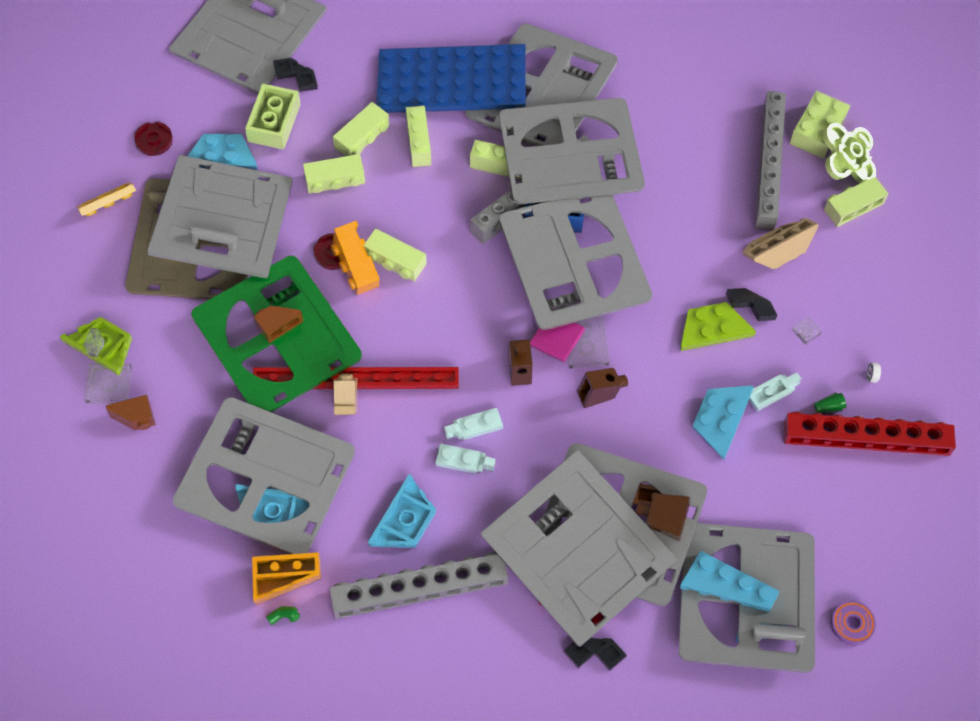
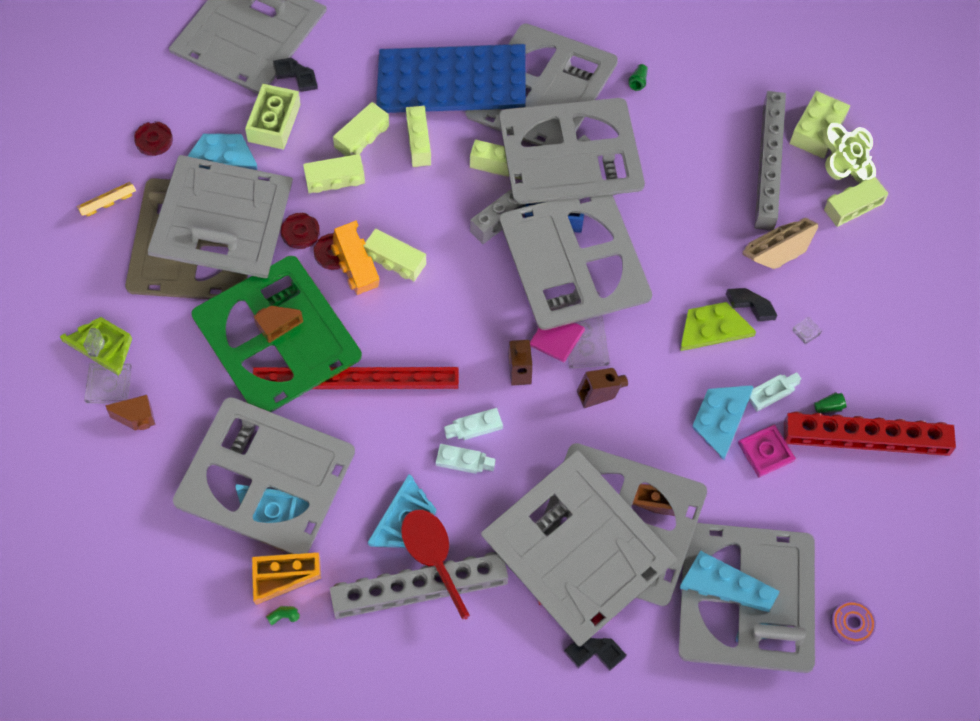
(300, 231): none -> dark red tile
(345, 395): tan hips -> none
(429, 545): none -> red piece
(638, 78): none -> green cone
(666, 514): reddish brown torso -> none
(766, 450): none -> dark pink tile
(873, 372): white tile -> none

